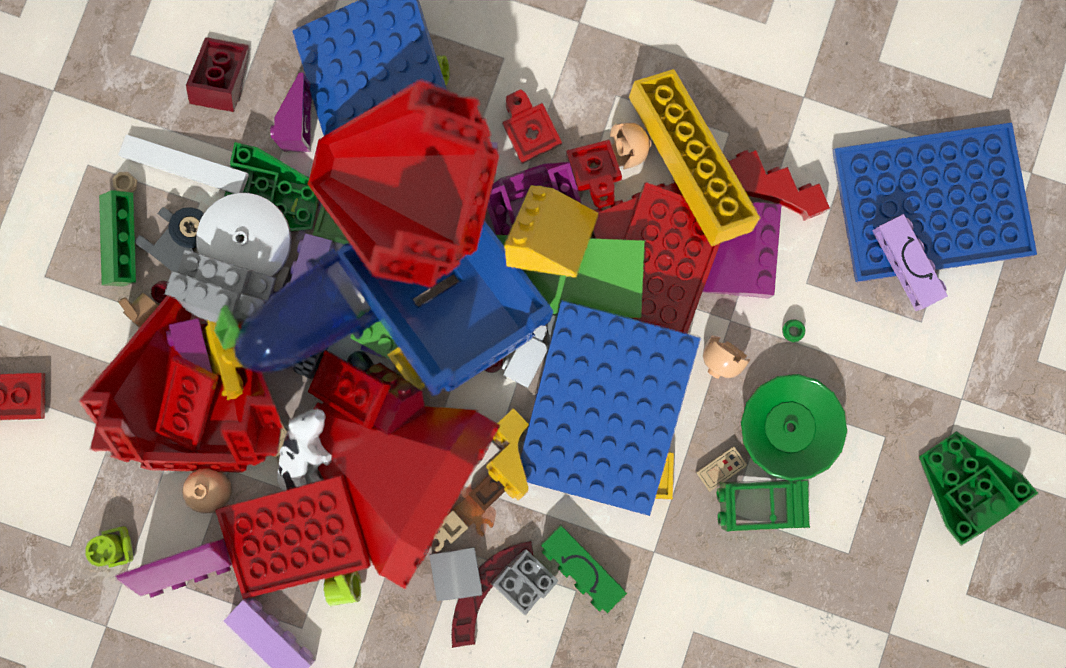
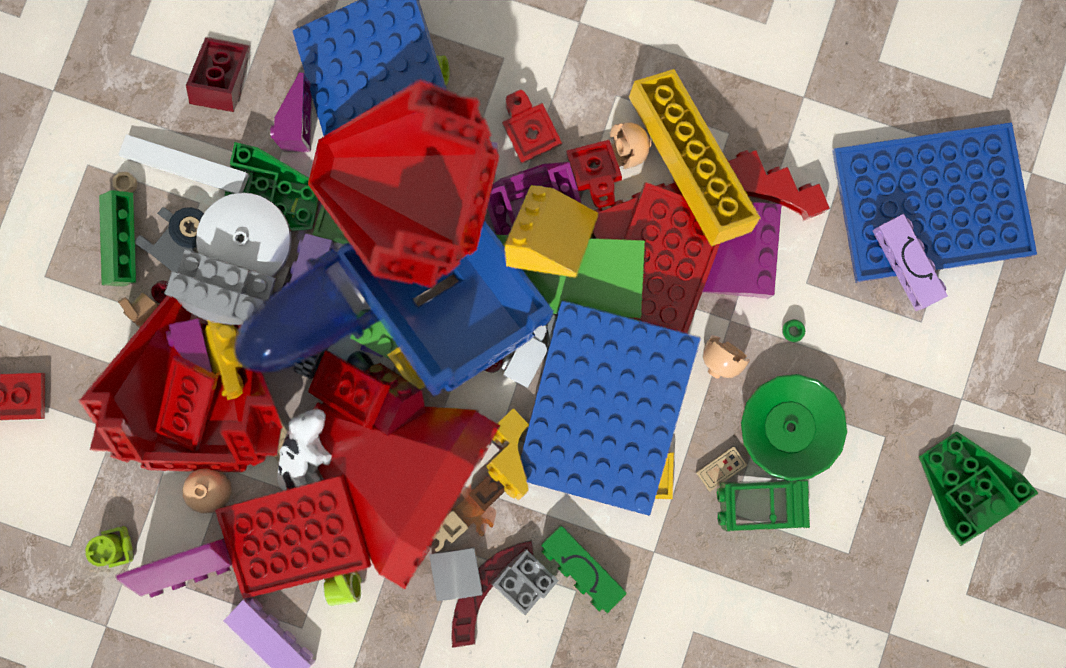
(226, 328): bright green slope -> none

